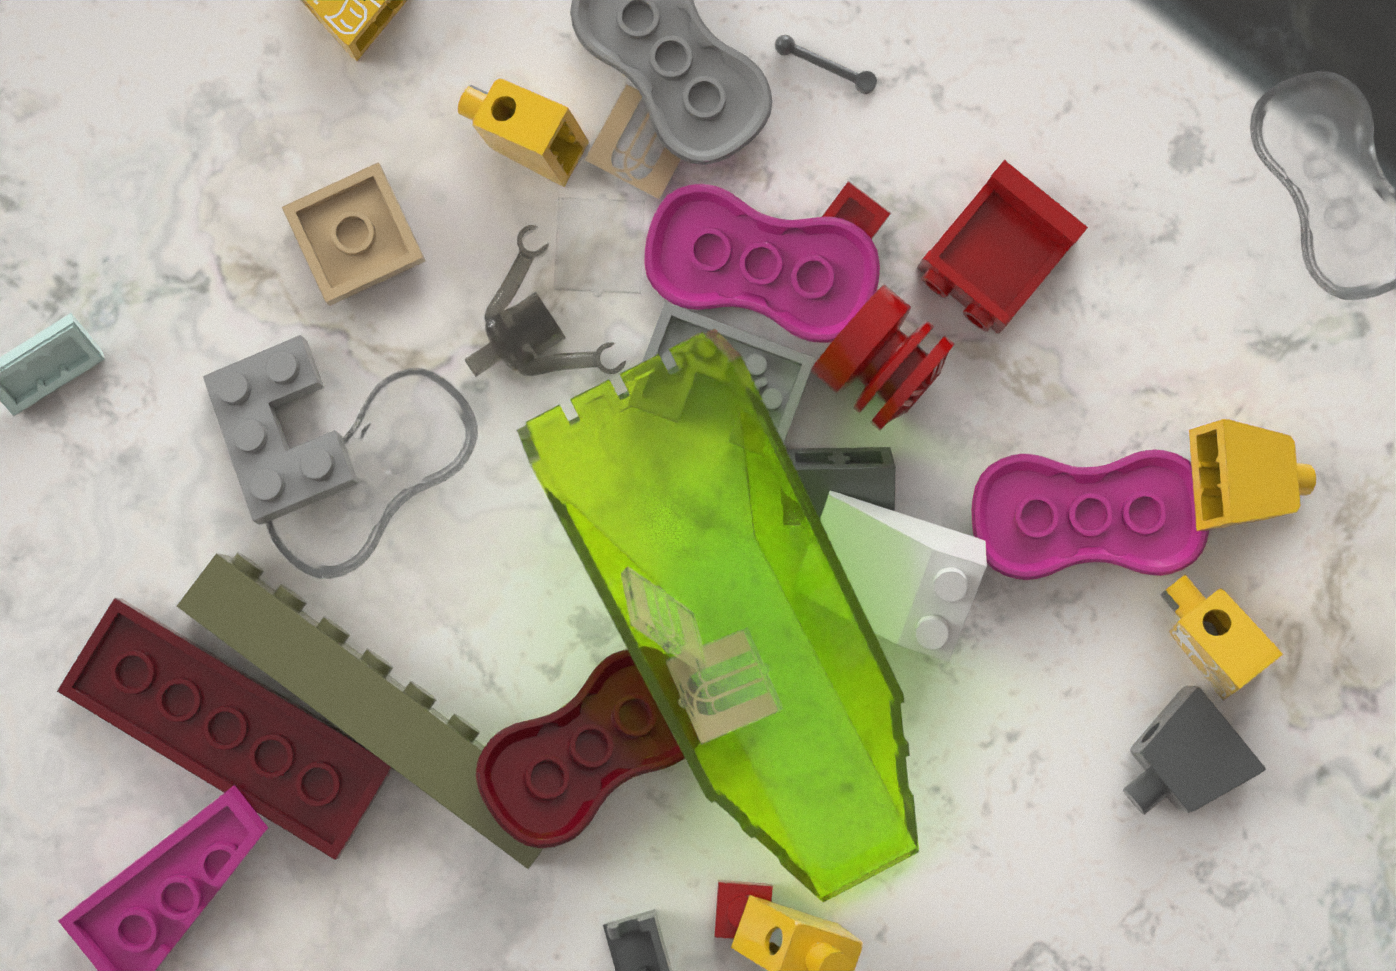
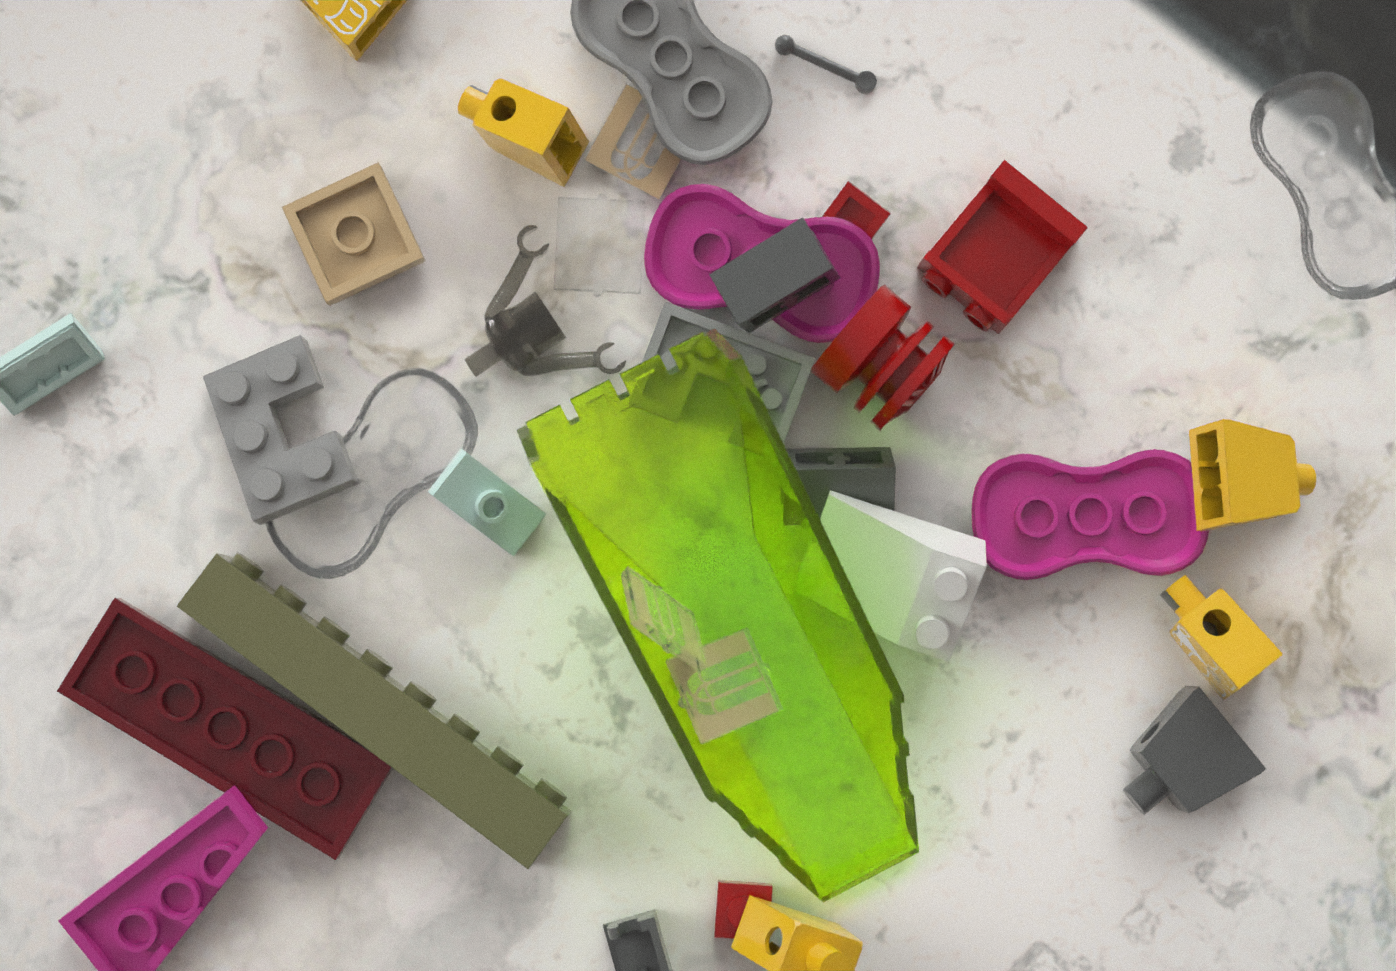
(487, 502): none -> light aqua plate
(557, 770): dark red plate -> none
(774, 276): none -> dark grey hinge

